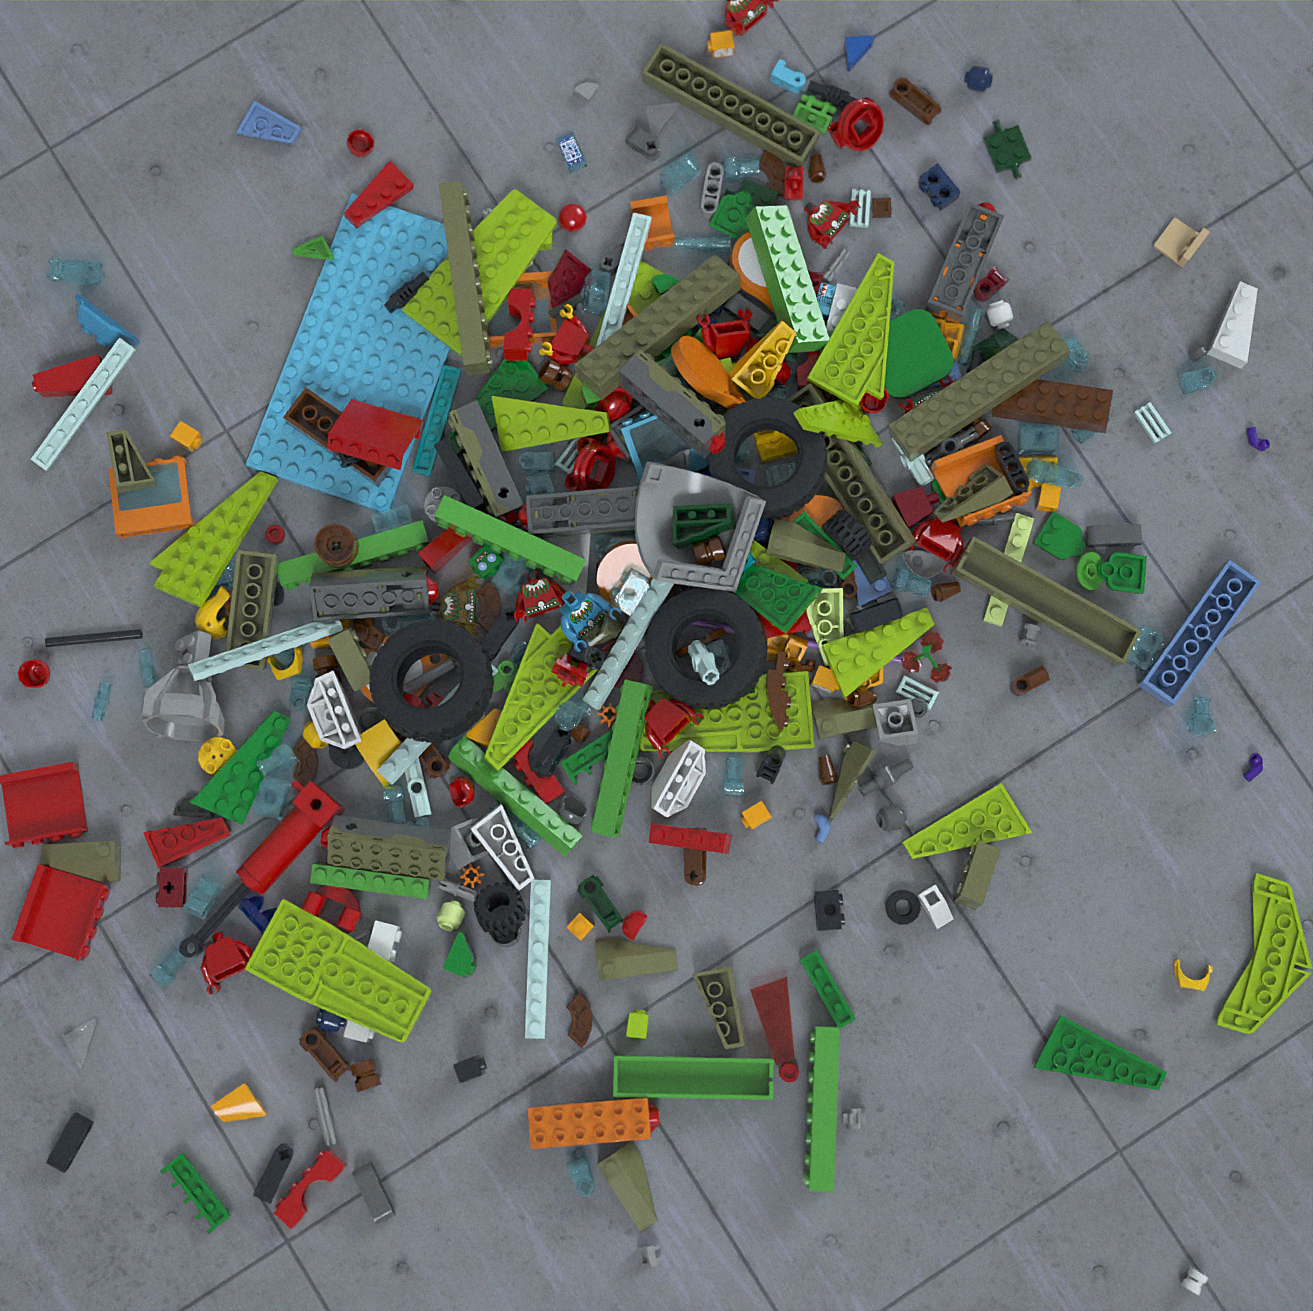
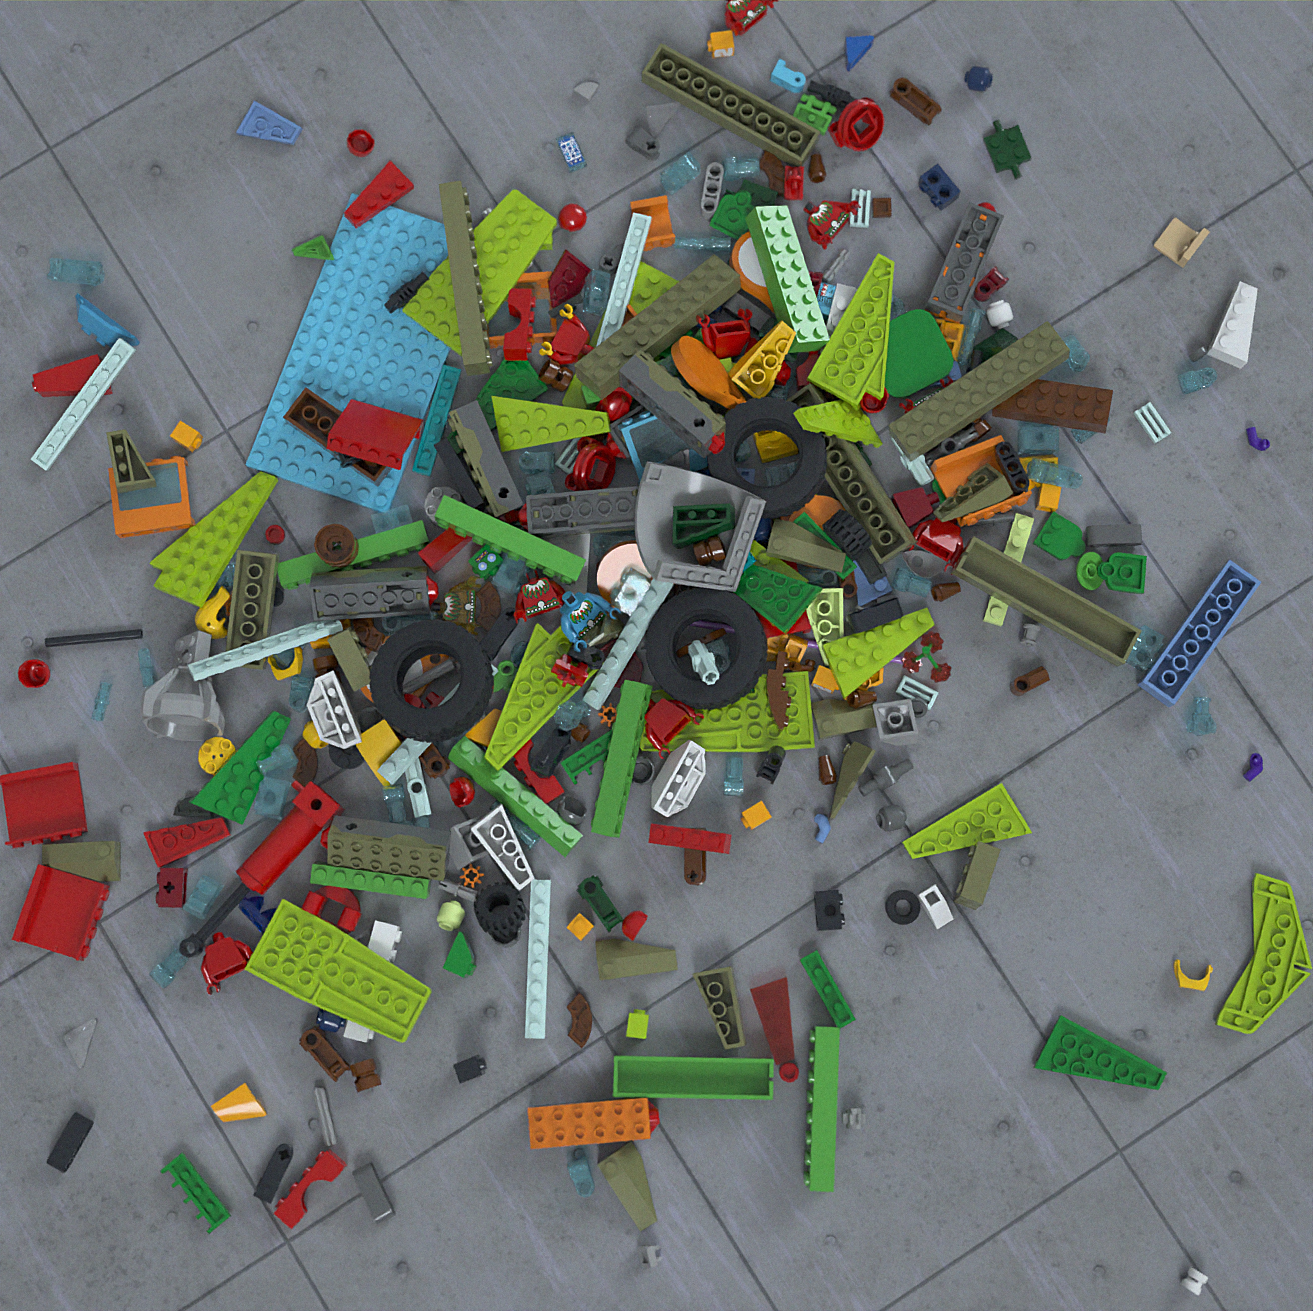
(663, 283): green brick -> none

